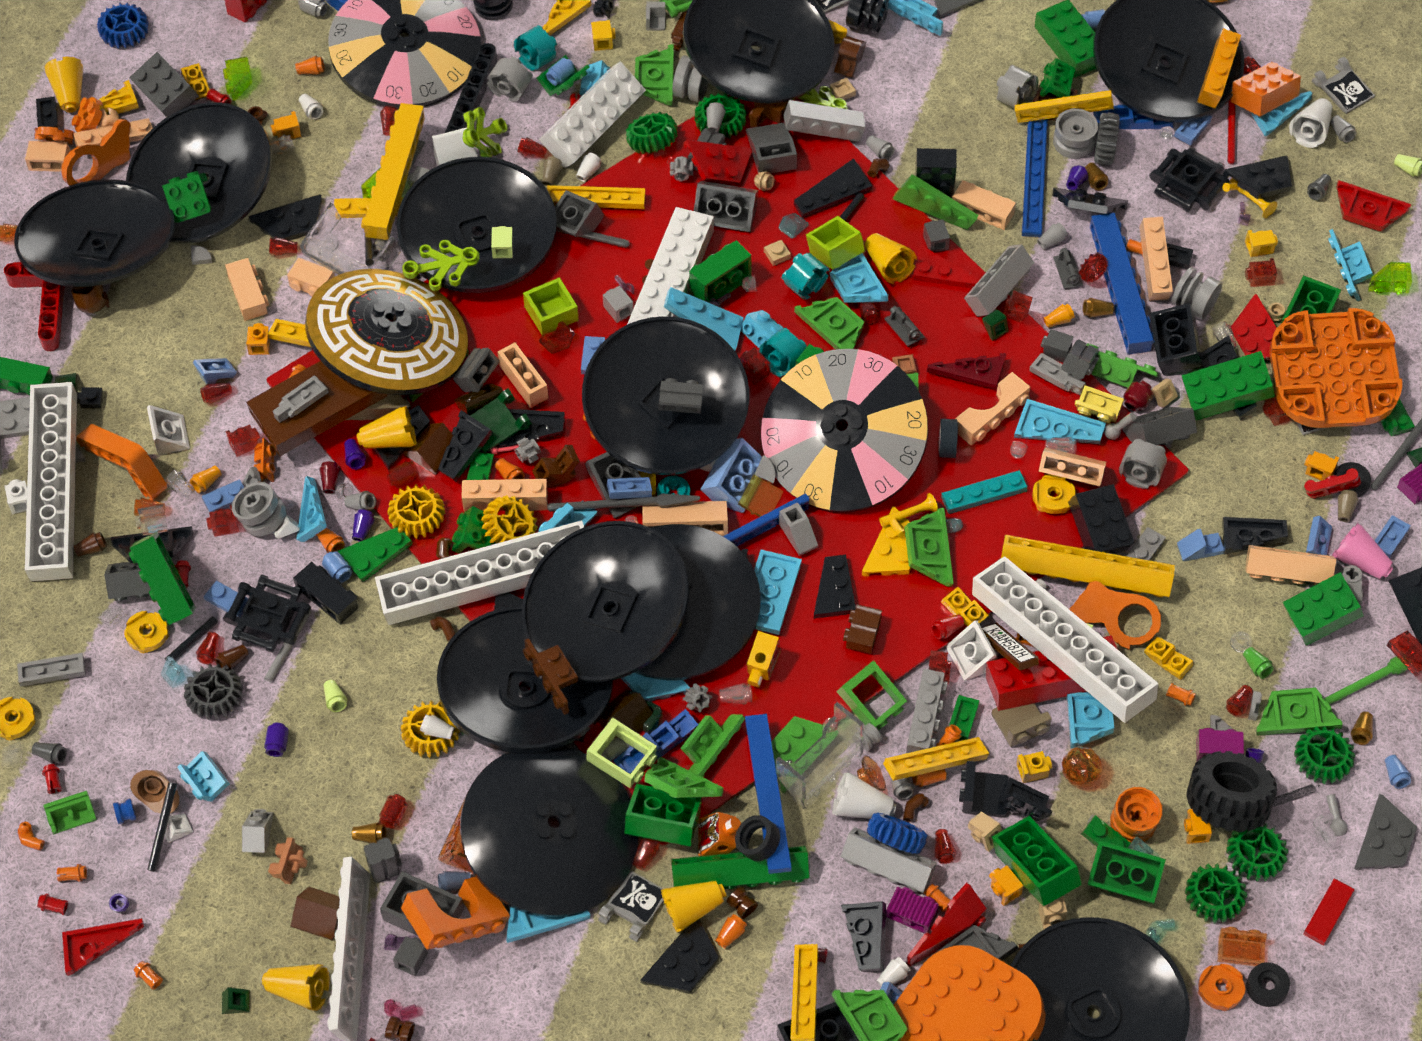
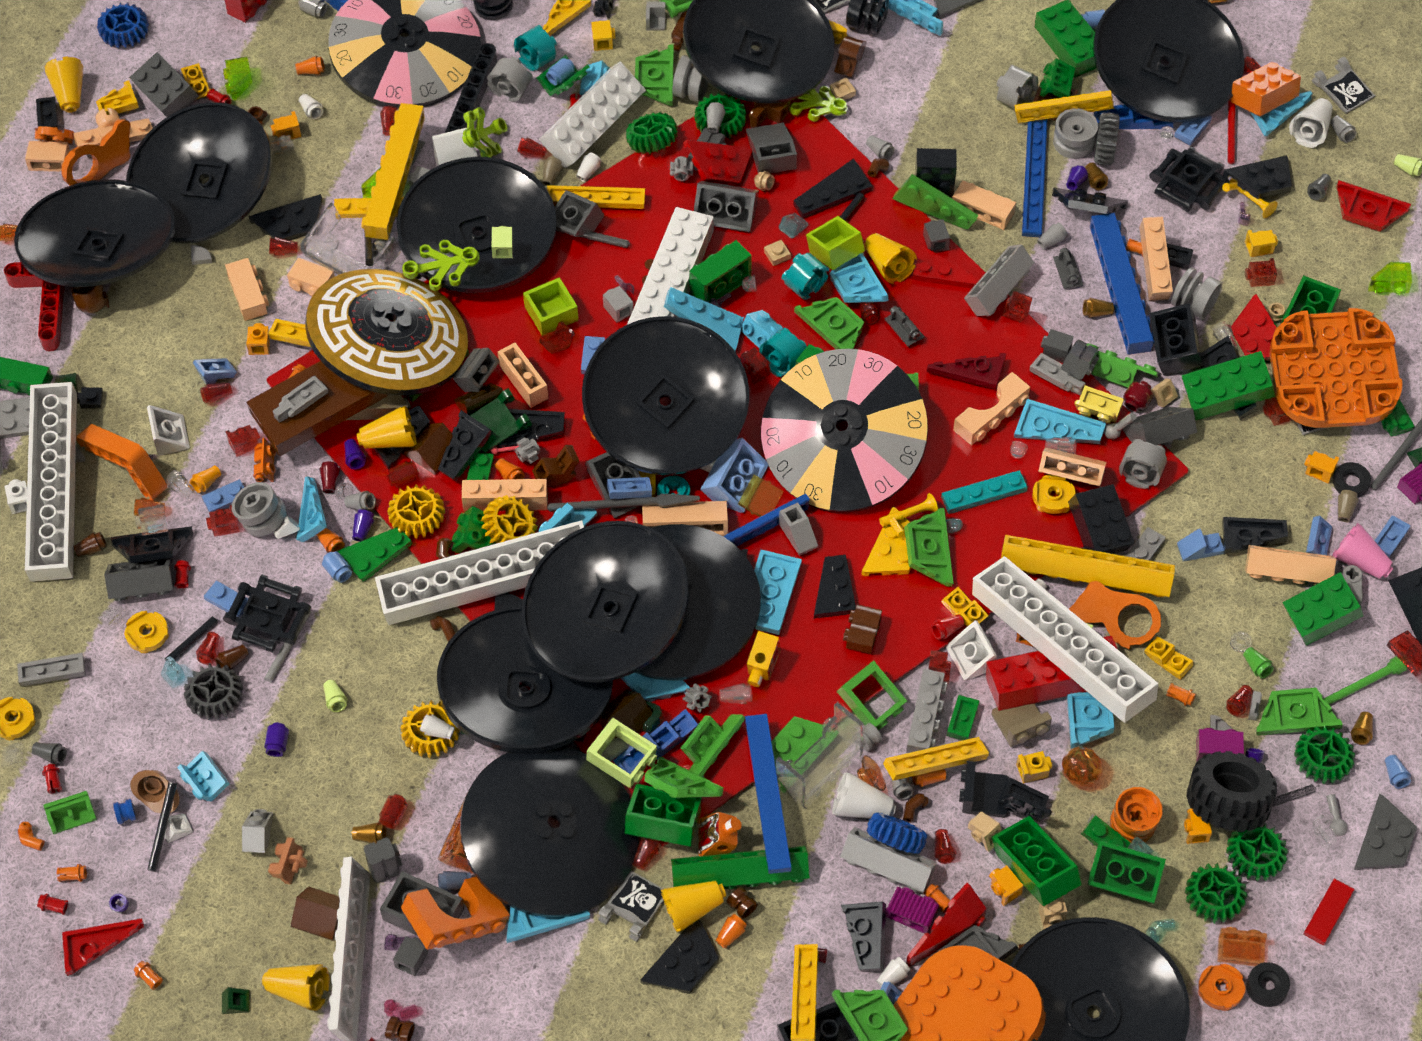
(88, 114): orange plate -> none
(162, 578): green brick -> none
(187, 196): green bracket -> none
(252, 476): light grey tile -> none
(326, 592): black brick -> none
(554, 671): reddish brown bracket -> none
(680, 396): dark grey brick -> none
(745, 832): black tyre -> none
(766, 469): light grey tile -> none
(824, 120): light grey brick -> none
(906, 363): nougat tile -> none
(948, 438): black wheel -> none
(951, 734): orange pin -> none
(995, 324): dark green slope -> none
(1010, 647): tile -> none
(1061, 315): light orange cone -> none
(1100, 264): clear red gear -> none
(1219, 68): light orange brick -> none
(1333, 484): red plate -> none
(1354, 263): medium azure bracket -> none

